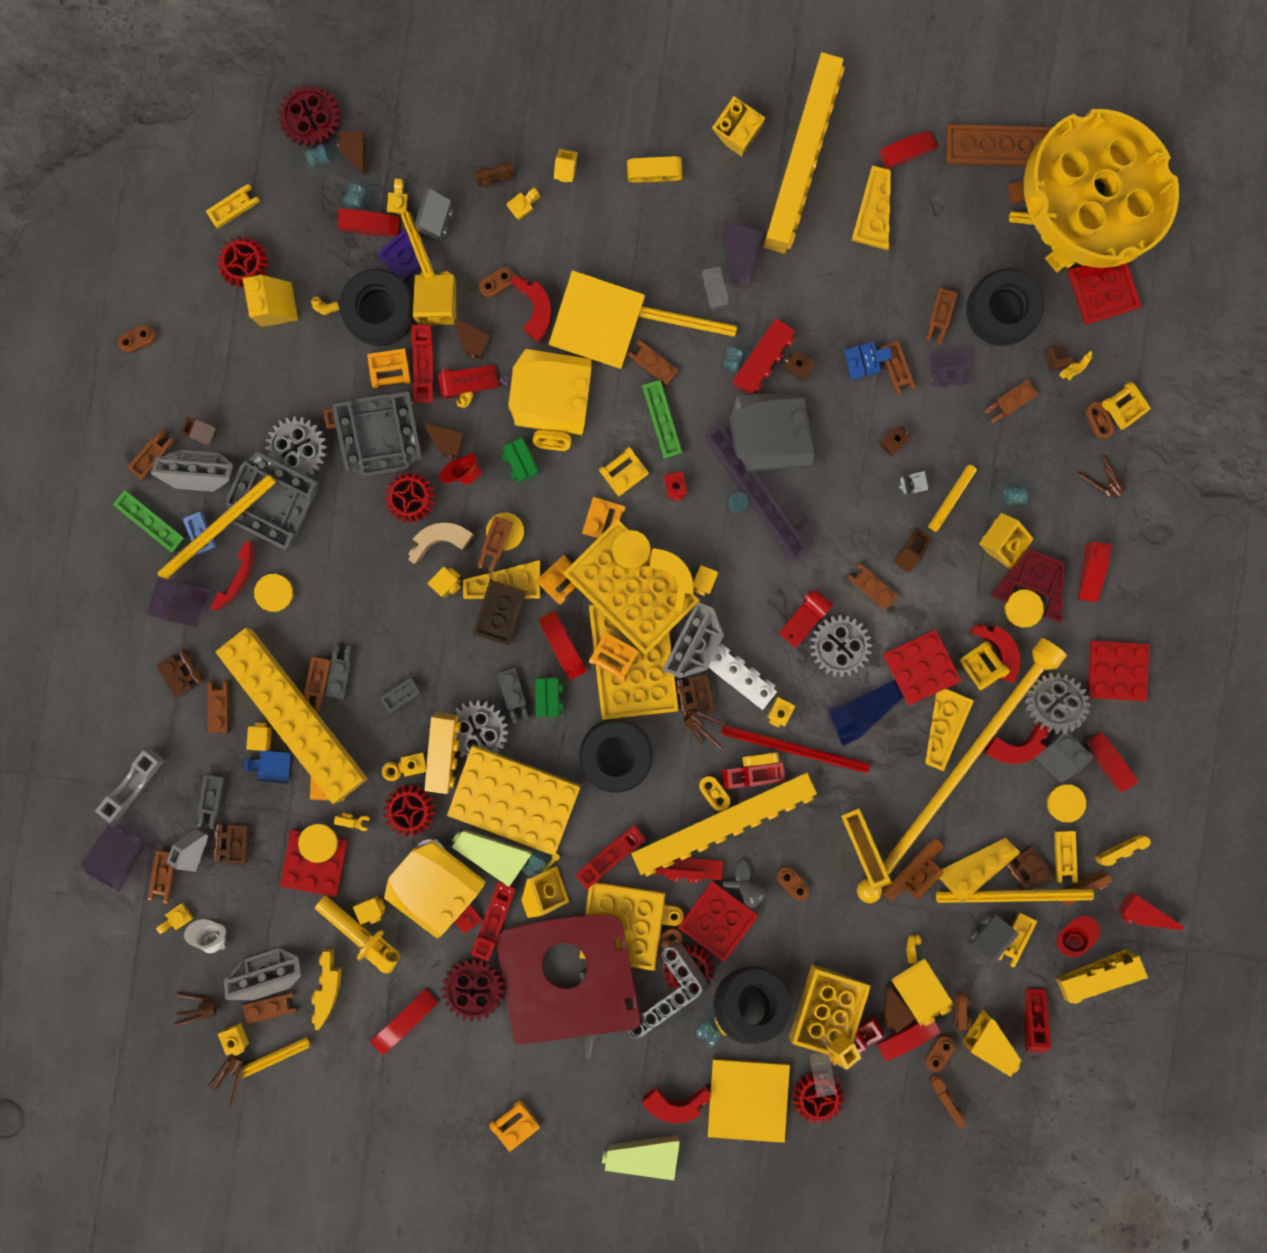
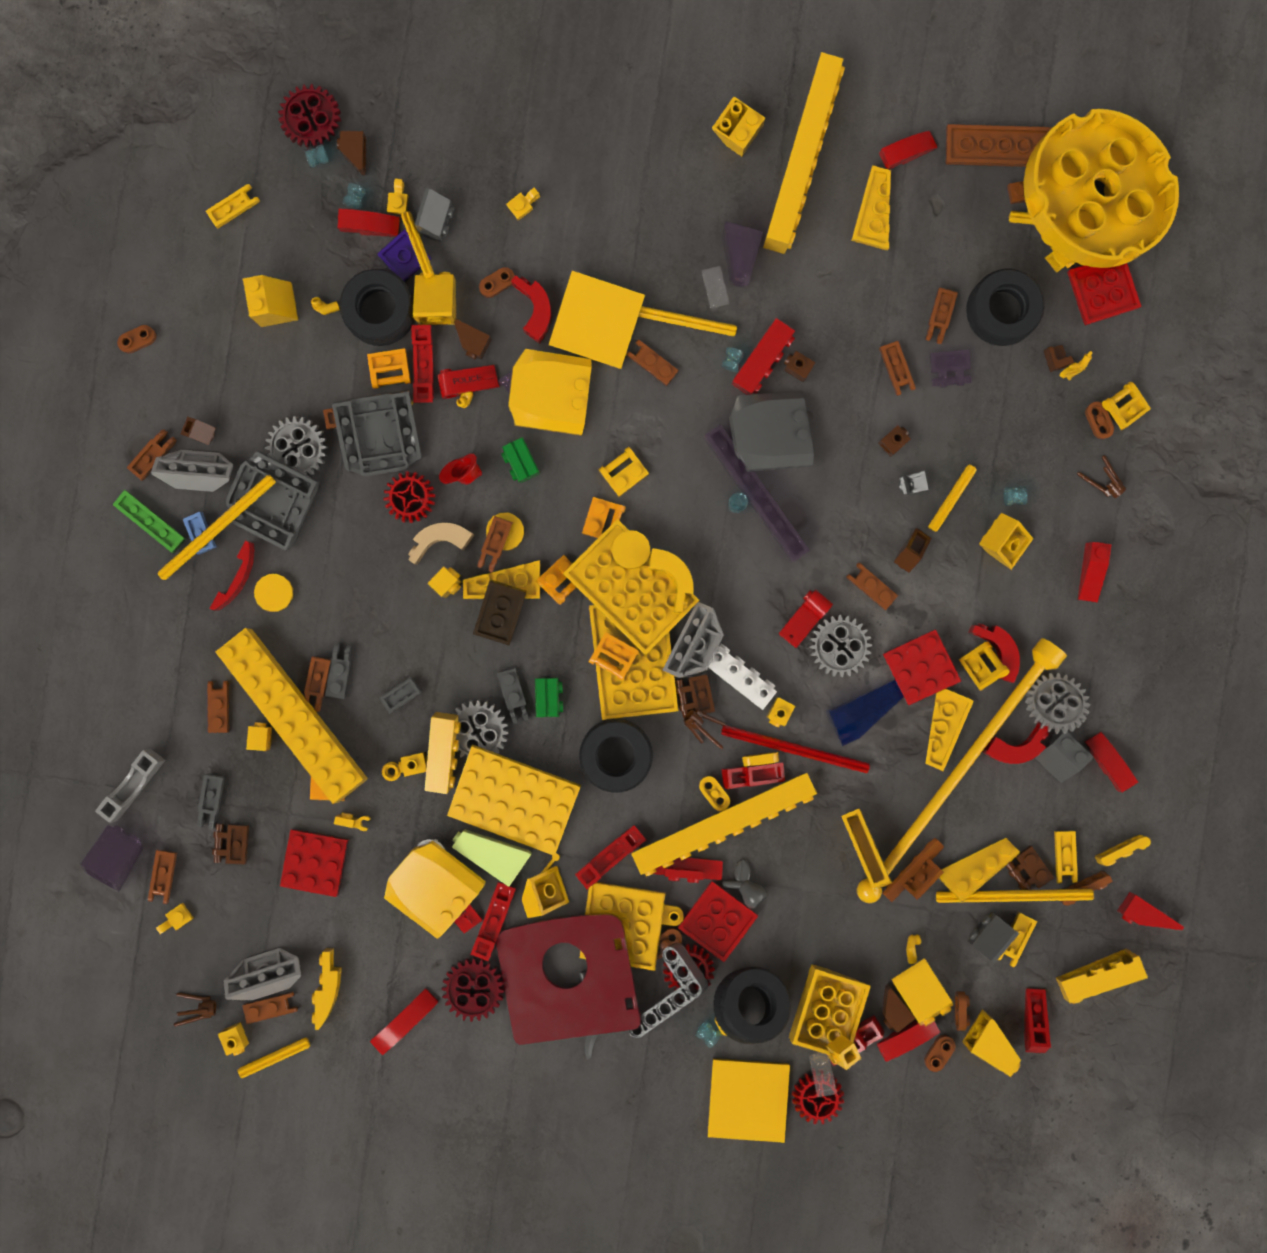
(175, 676): reddish brown plate -> none
(178, 601): clear purple slope -> none
(188, 851): light grey slope -> none
(206, 935): white piece -> none
(230, 1066): reddish brown plant -> none
(236, 264): red gear -> none
(271, 766): blue piece -> none
(318, 843): yellow tile -> none
(370, 910): yellow brick -> none
(371, 946): yellow piece -> none
(408, 802): red gear -> none
(447, 441): reddish brown slope -> none
(488, 176): reddish brown plate -> none
(517, 1131): light orange plate -> none
(534, 865): clear light blue wheel -> none
(552, 440): yellow plate -> none
(562, 645): red arch -> none
(565, 165): yellow brick -> none
(644, 1157): yellowish green slope -> none
(654, 169): yellow beam -> none
(662, 419): bright green plate -> none
(672, 1110): red arch -> none
(675, 486): red brick -> none
(704, 580): yellow brick -> none
(793, 883): dark orange plate -> none
(865, 360): blue piece -> none
(947, 1099): dark orange hinge -> none
(1013, 400): dark orange hinge -> none
(1024, 608): yellow tile -> none
(1037, 574): dark red wing -> none
(1066, 803): yellow tile -> none
(1078, 936): red piece -> none
(1118, 671): red plate -> none

